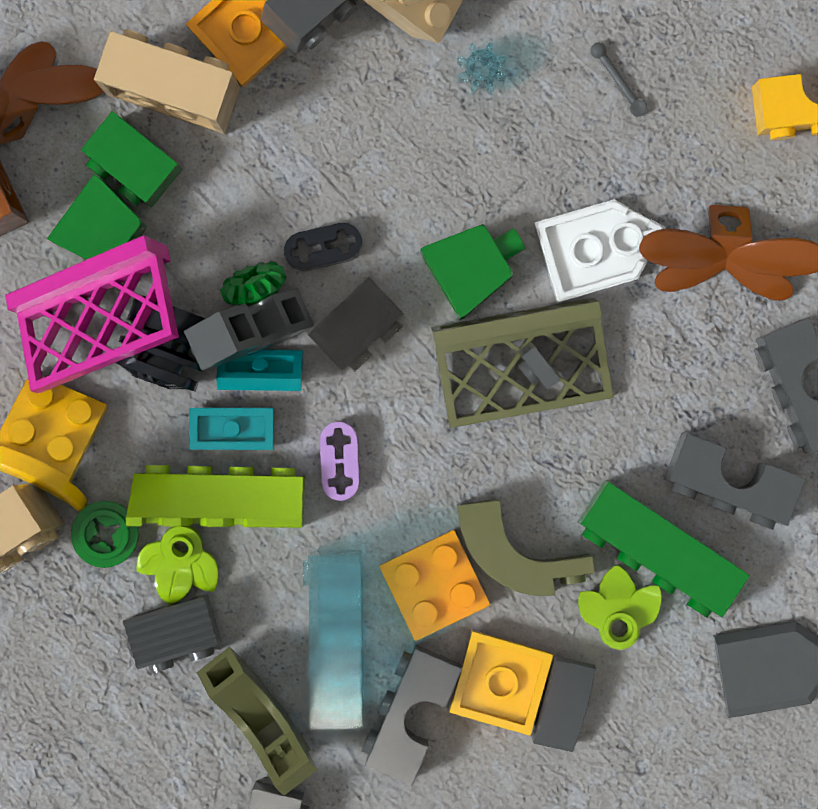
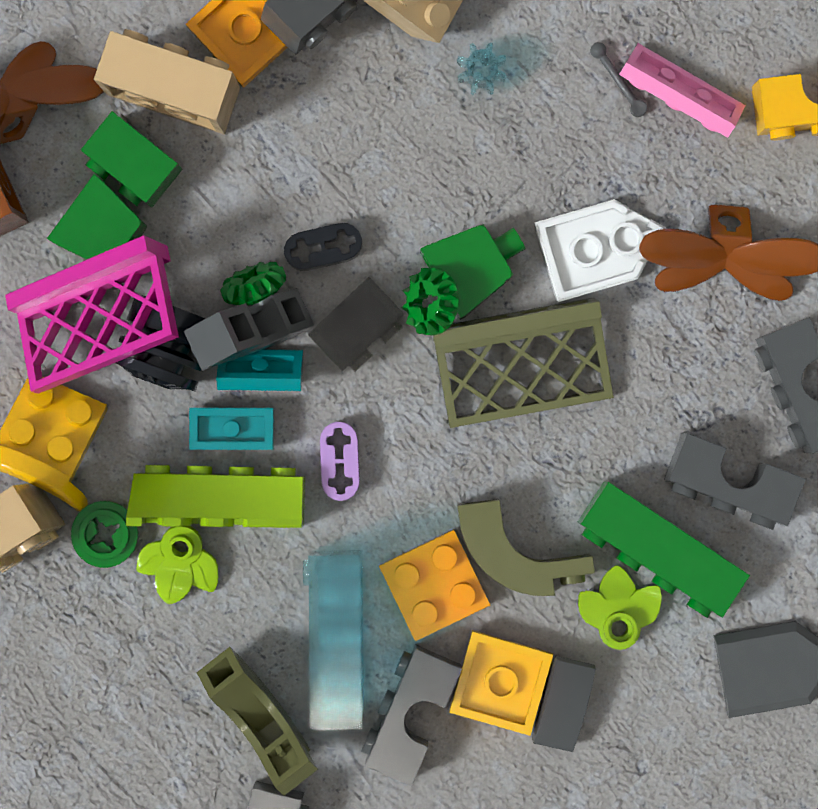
(172, 633): dark grey brick -> none
(441, 312): none -> green gear
(536, 367): dark grey plate -> none
(682, 90): none -> bright pink plate

